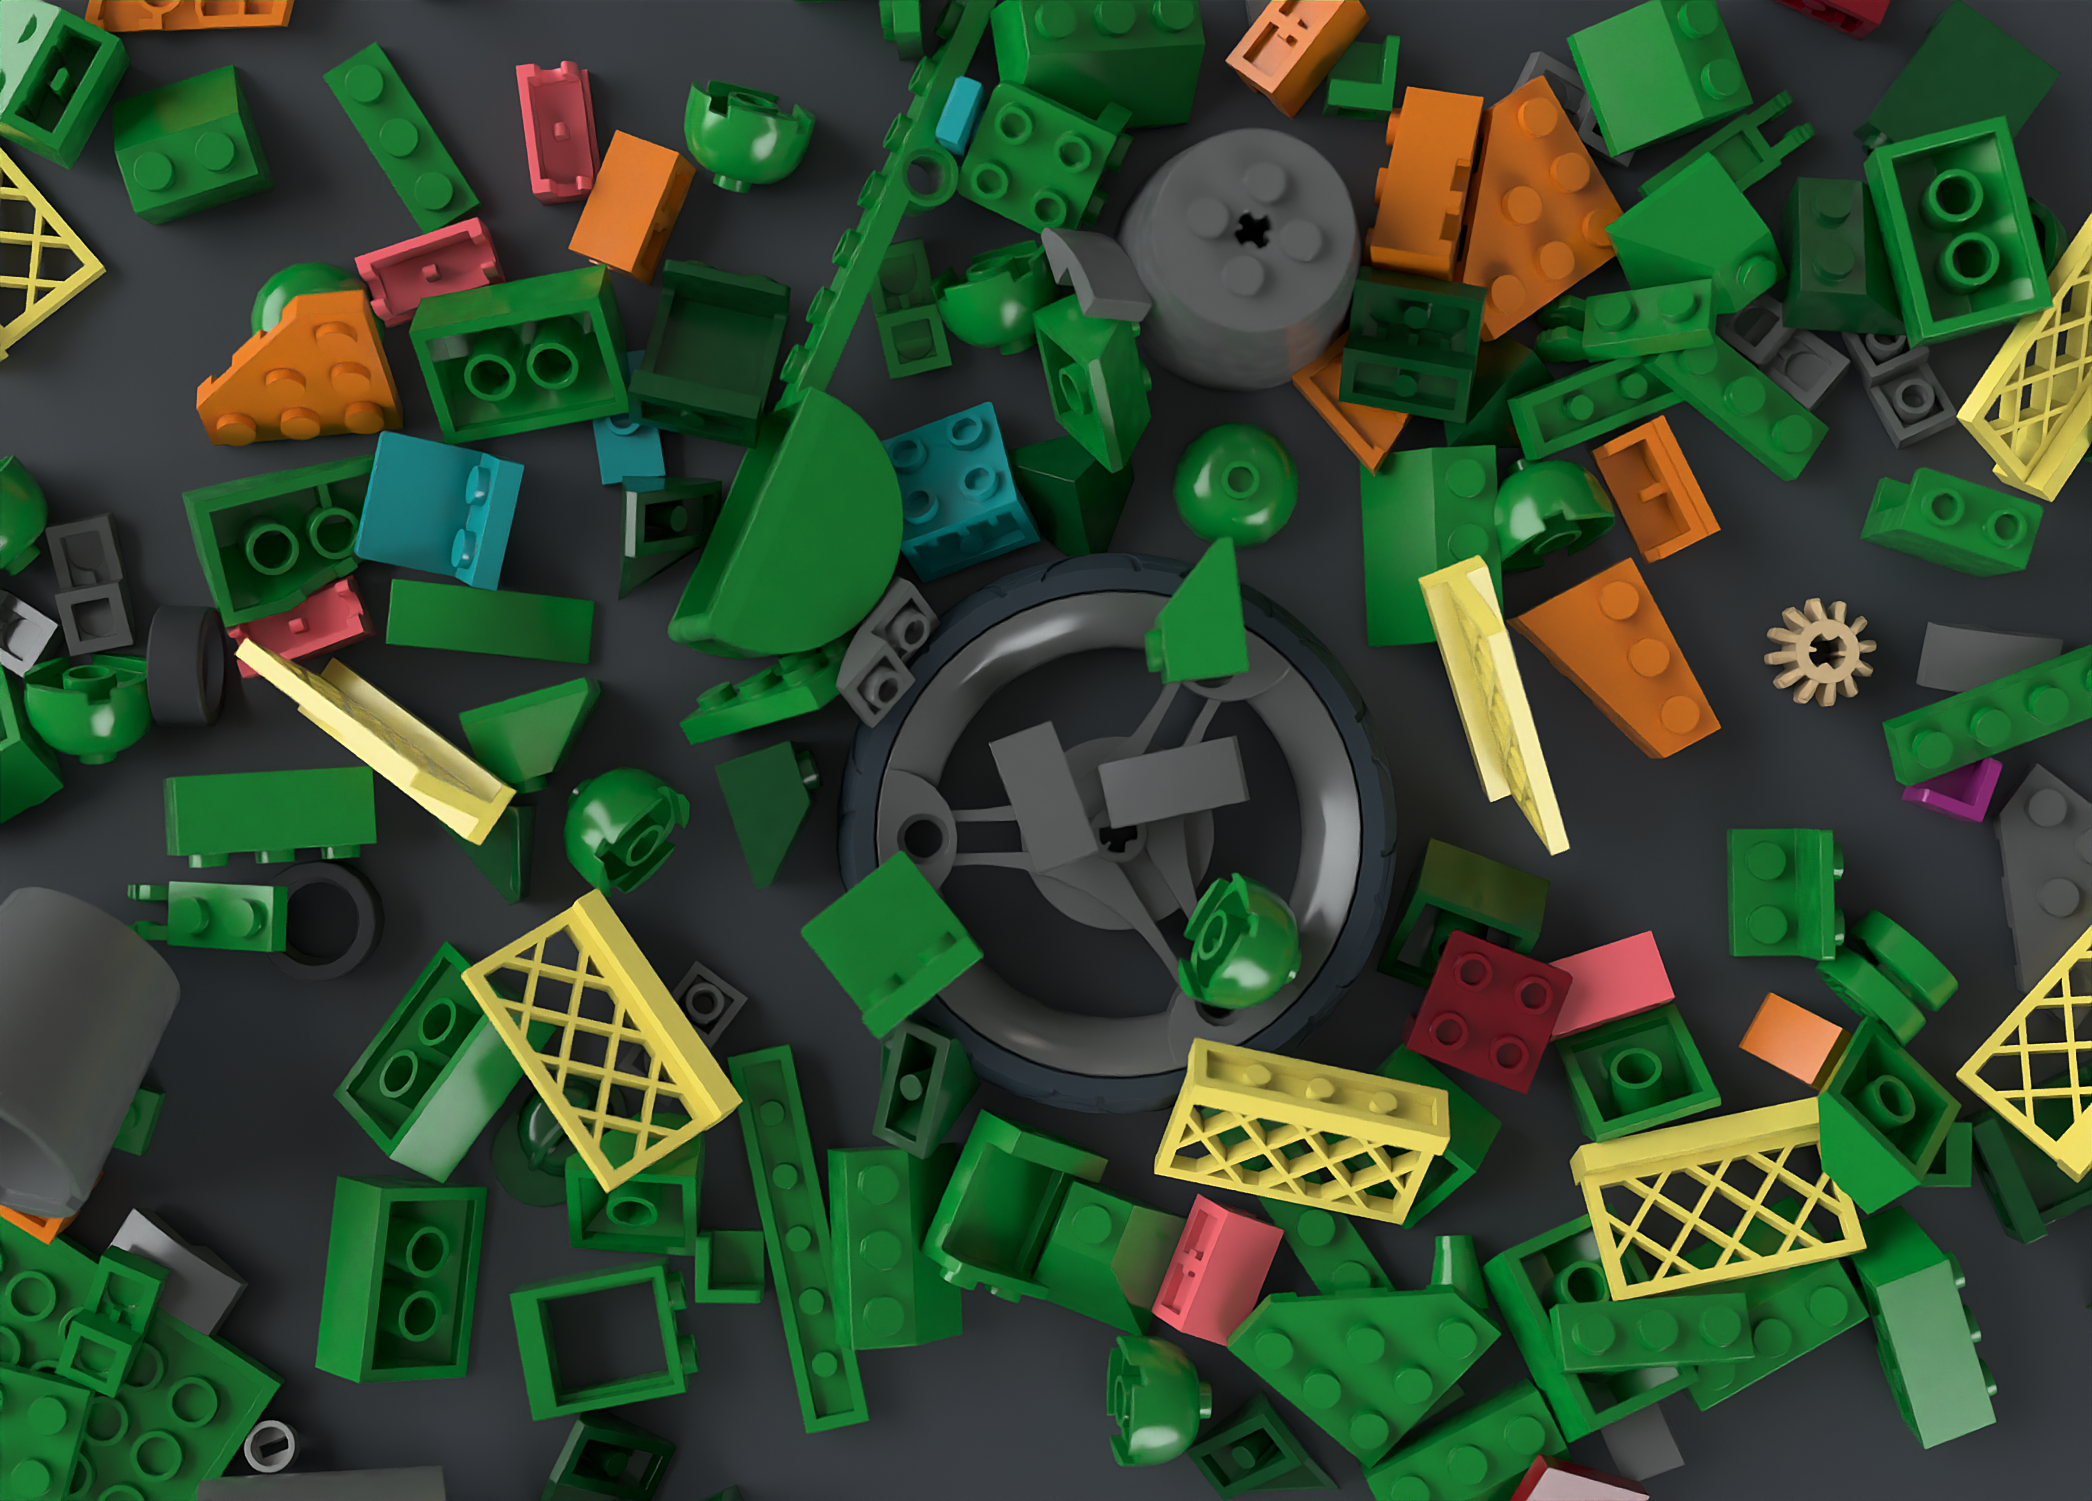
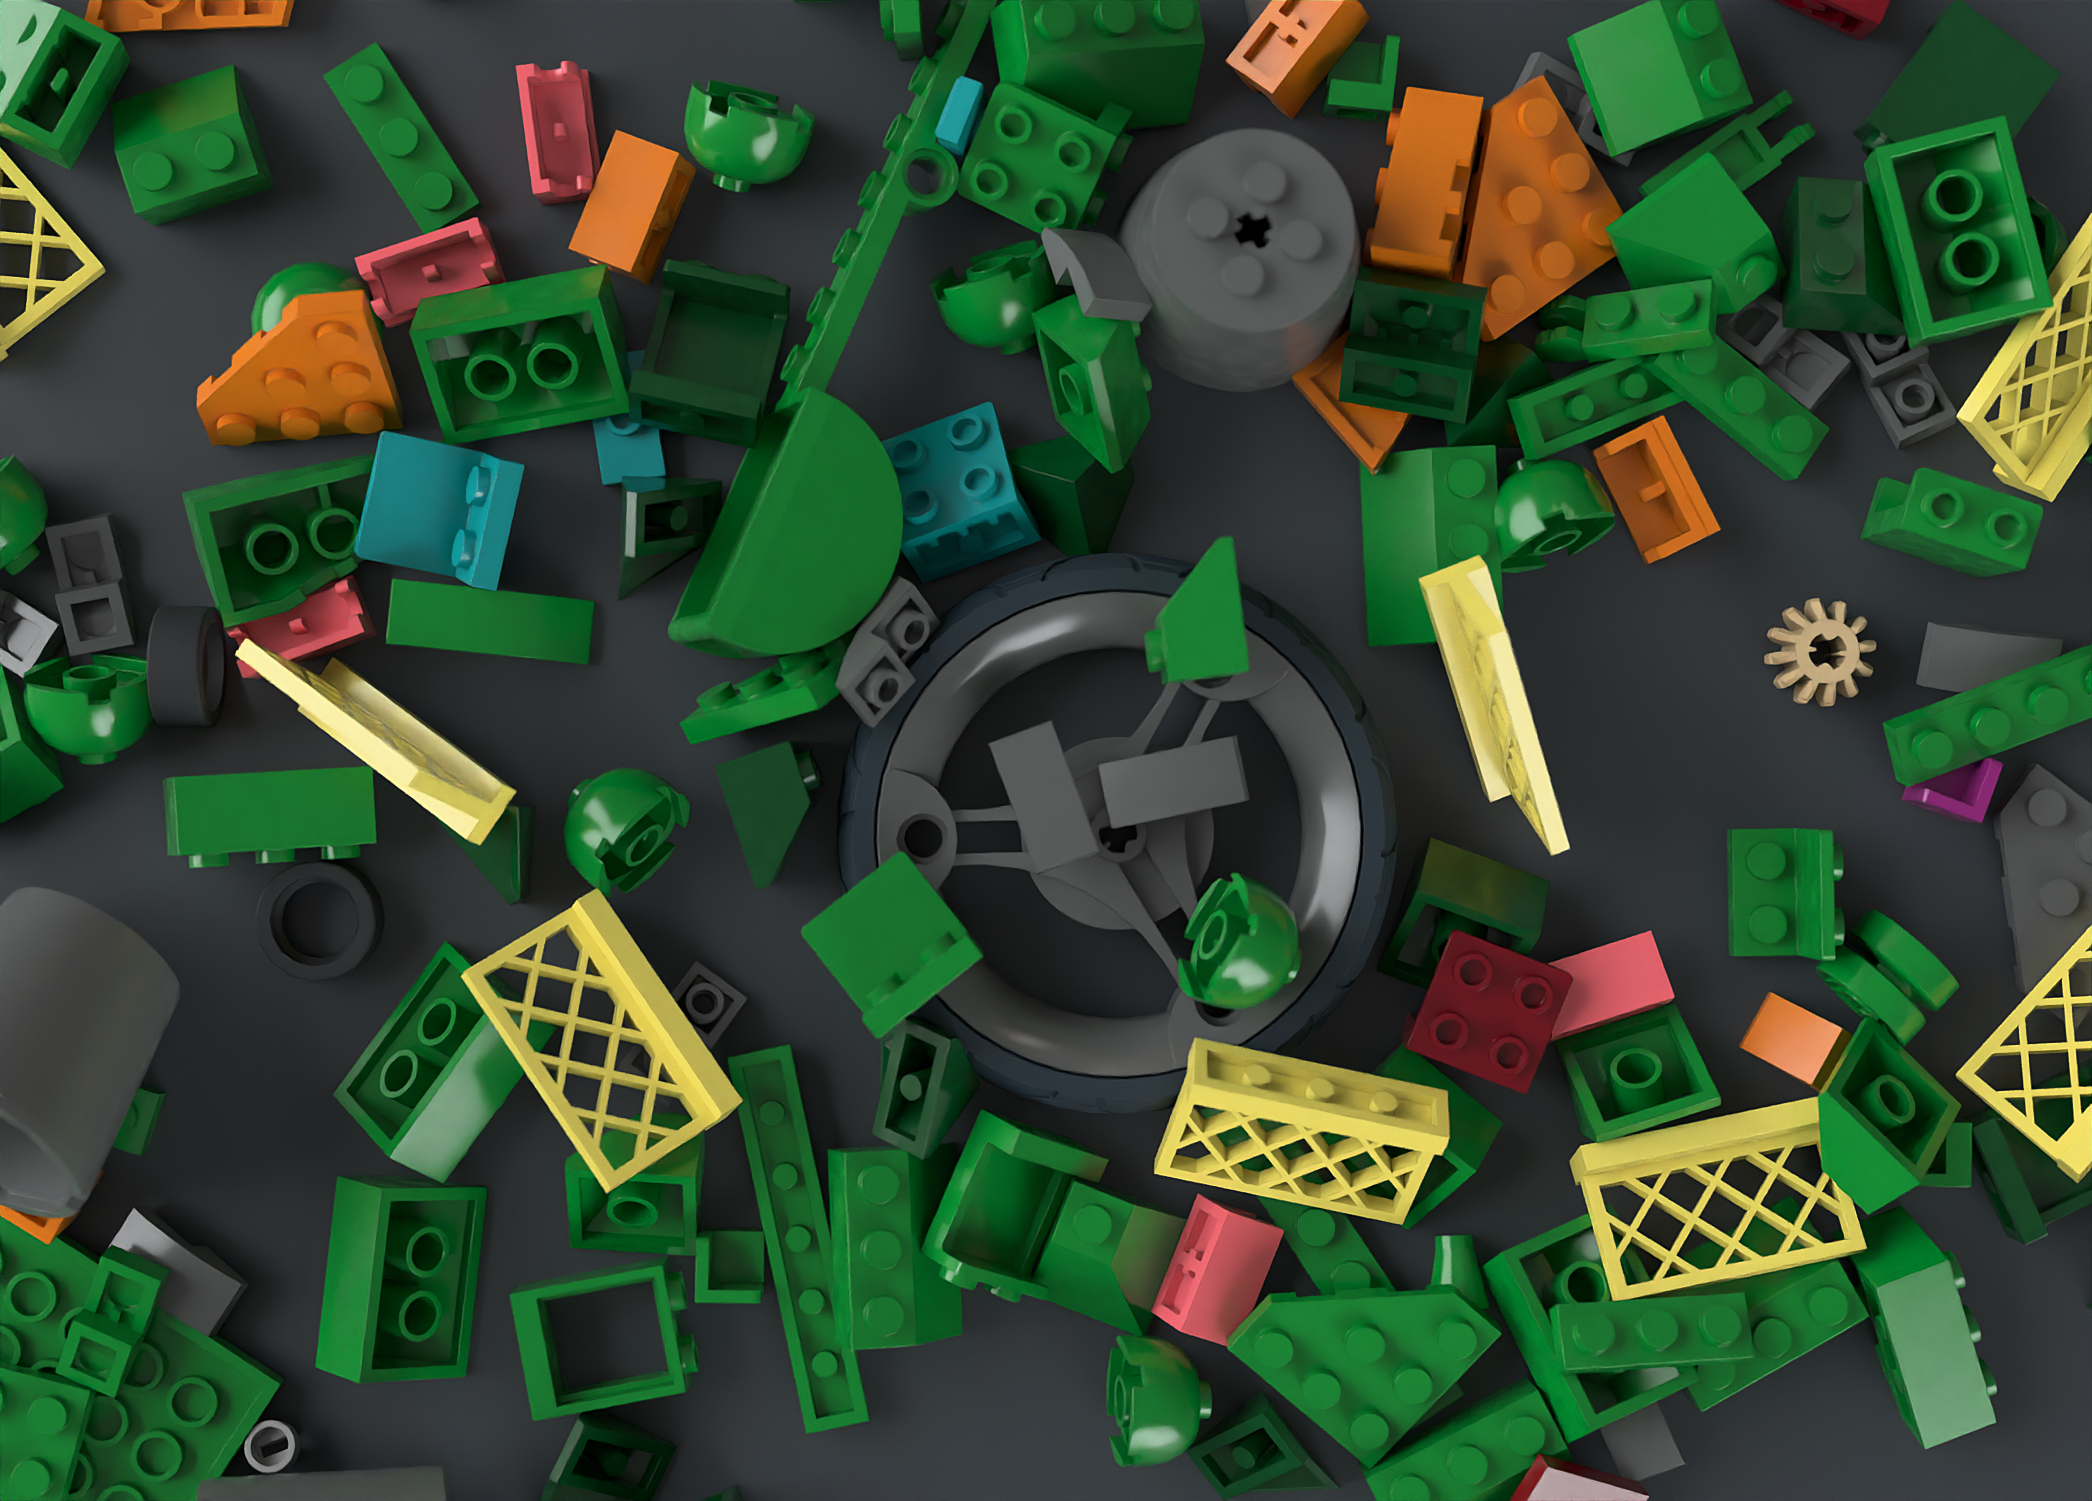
(216, 915): green hinge -> none
(532, 732): green slope -> none
(534, 1147): dark green piece -> none
(907, 311): green slope -> none
(1235, 484): green cylinder -> none
(1623, 658): orange wedge -> none

